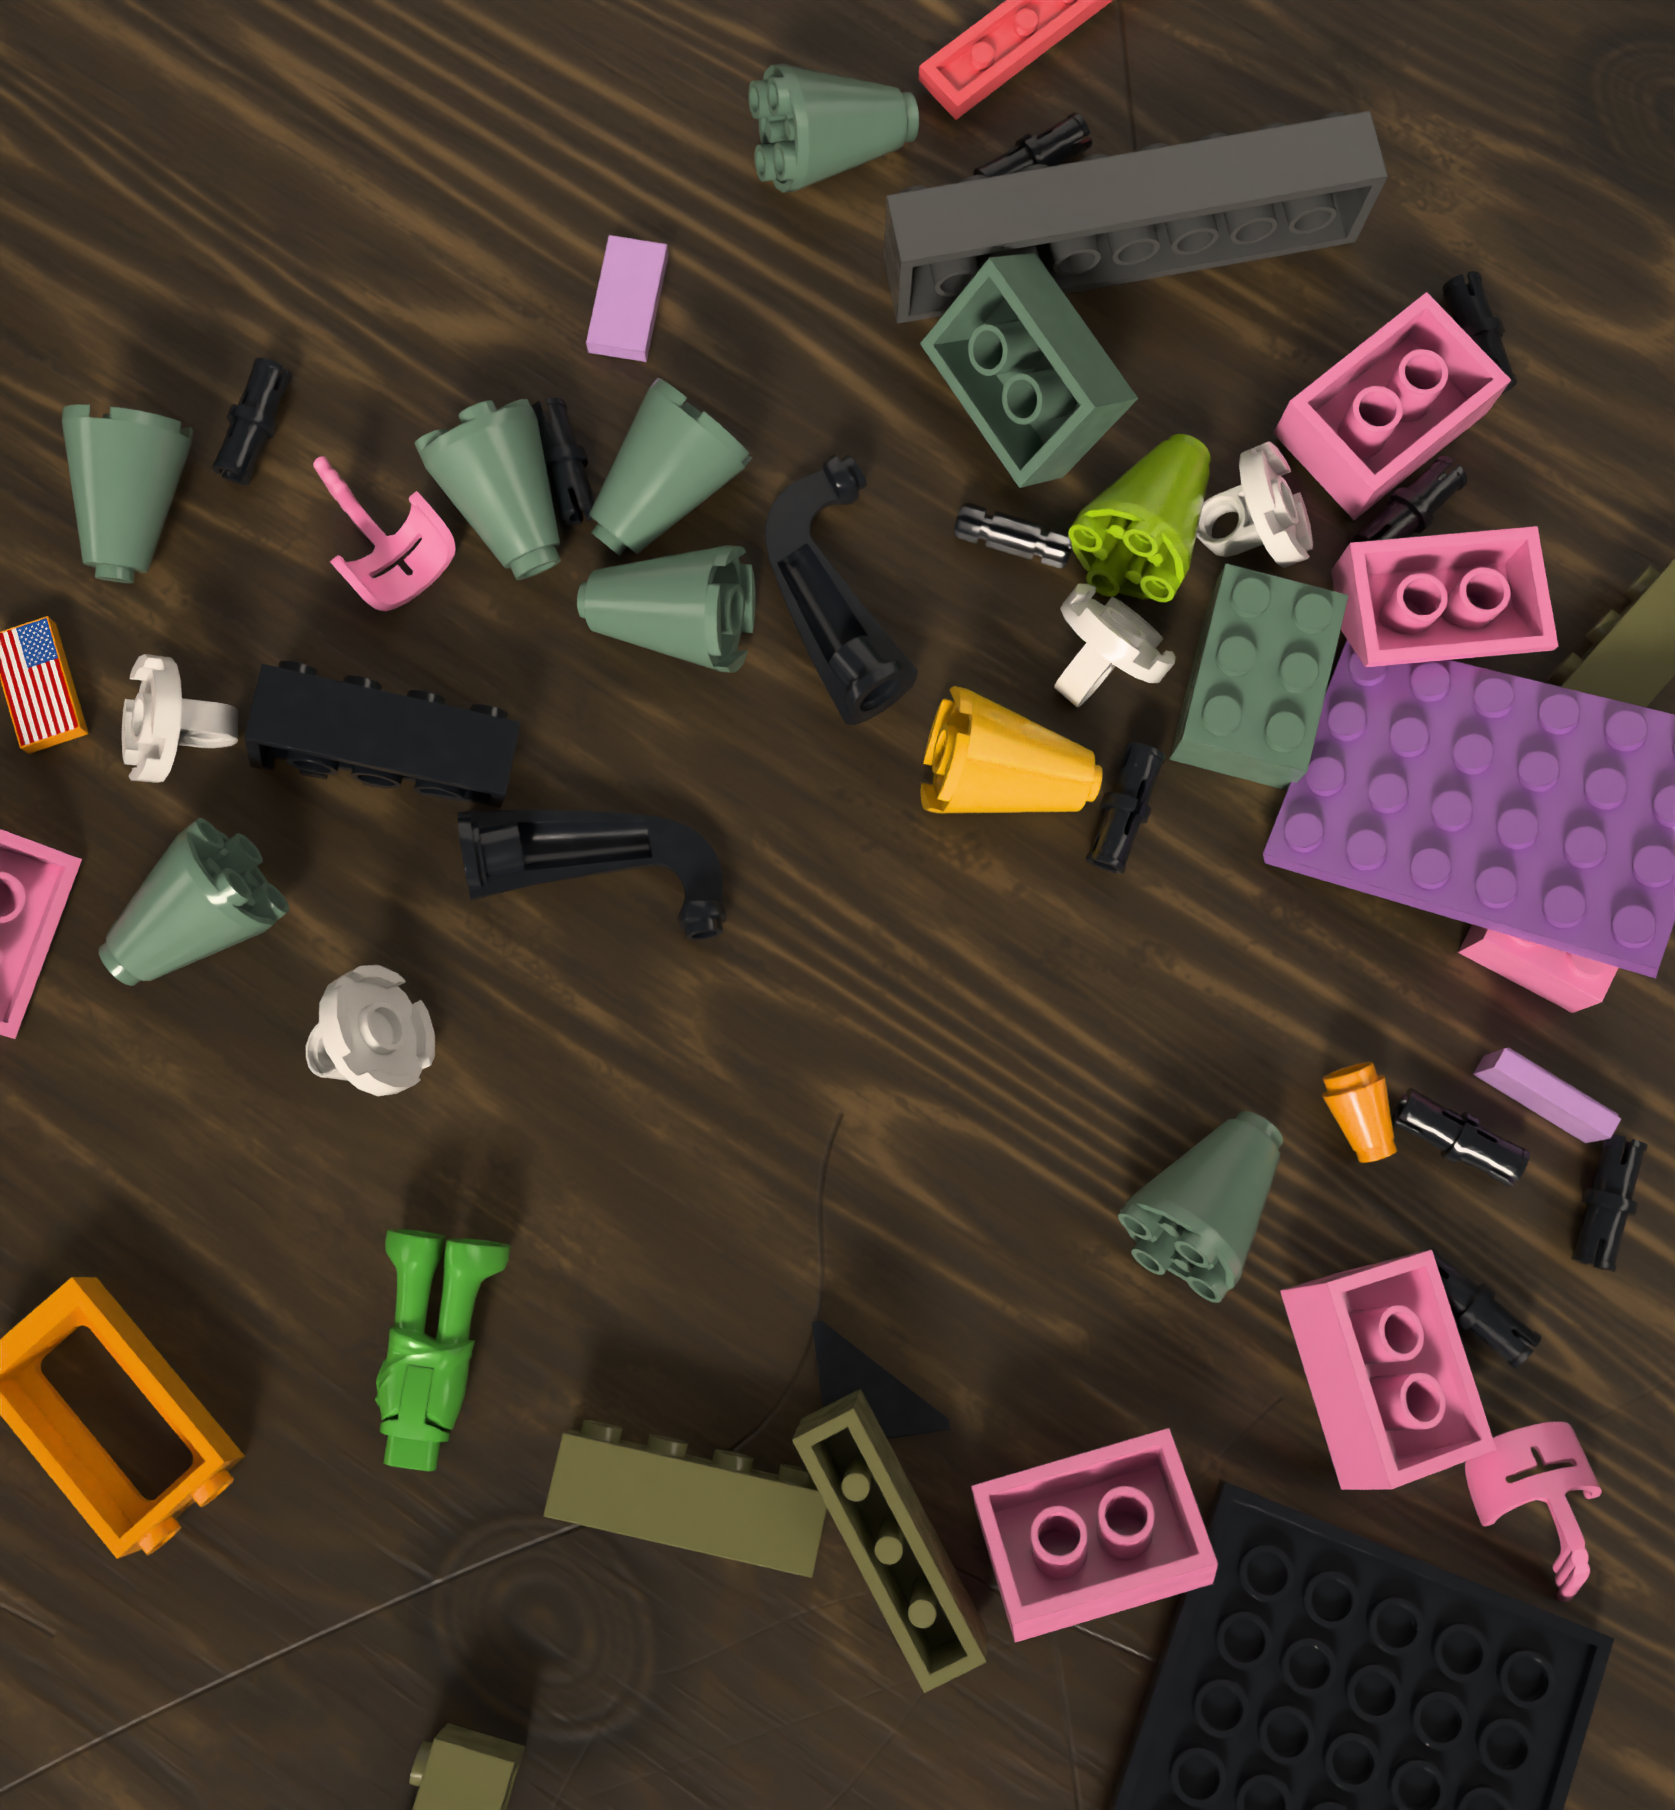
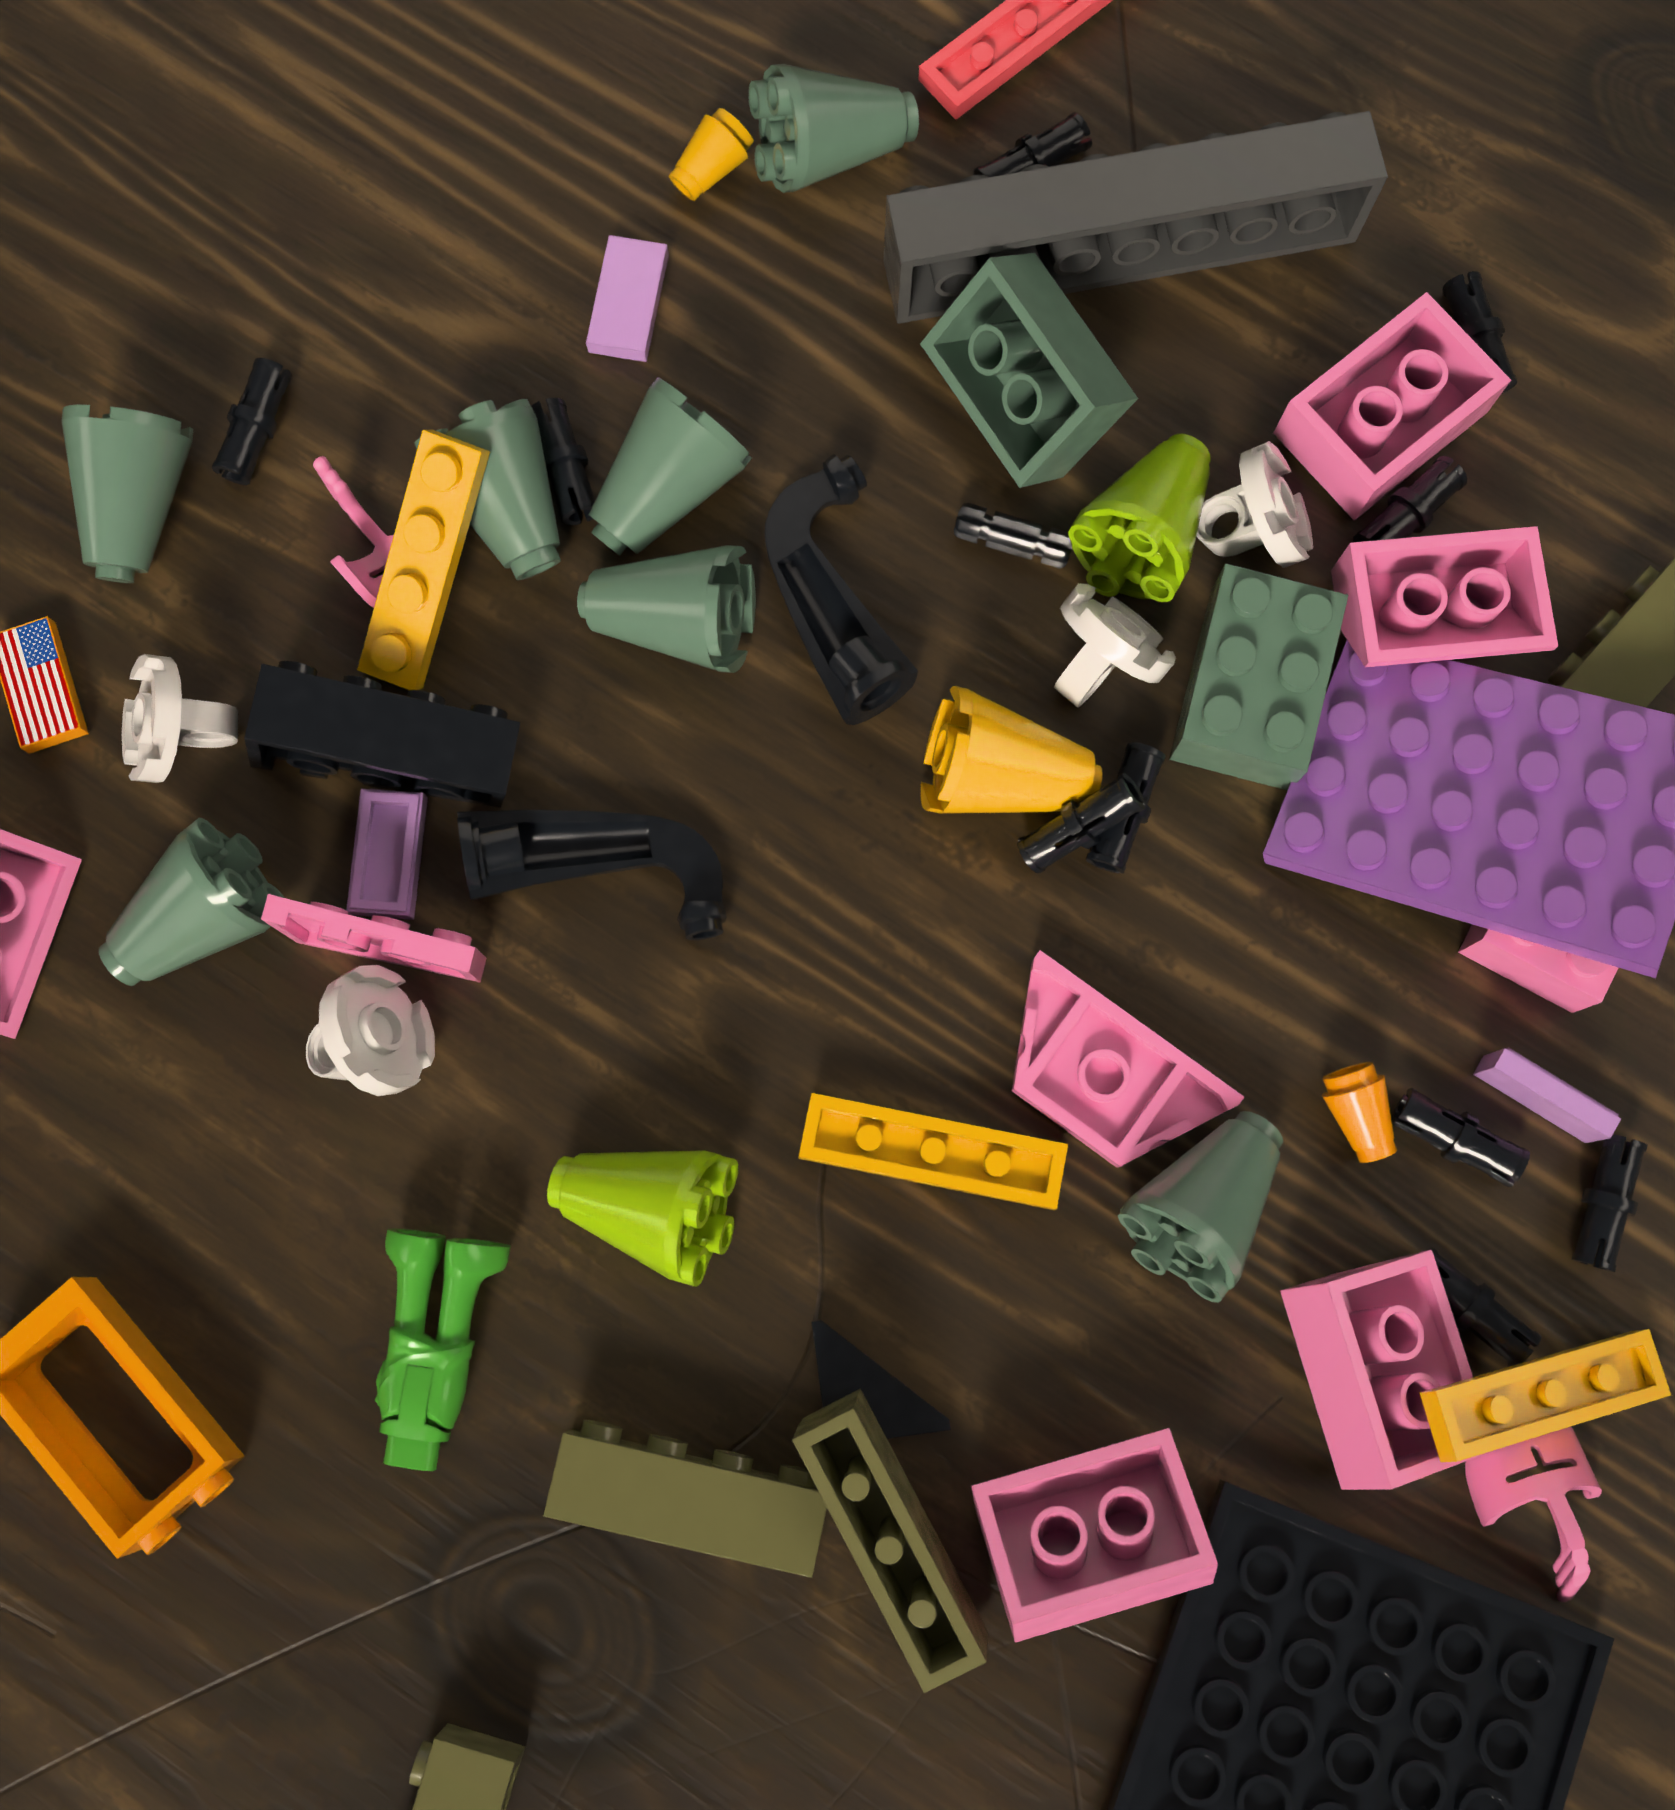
(375, 939): none -> bright pink wing
(387, 854): none -> lavender tile
(423, 559): none -> yellow plate
(651, 1205): none -> lime cone
(711, 153): none -> yellow cone
(933, 1151): none -> yellow plate
(1081, 823): none -> black pin
(1107, 1071): none -> bright pink wing
(1544, 1395): none -> yellow plate

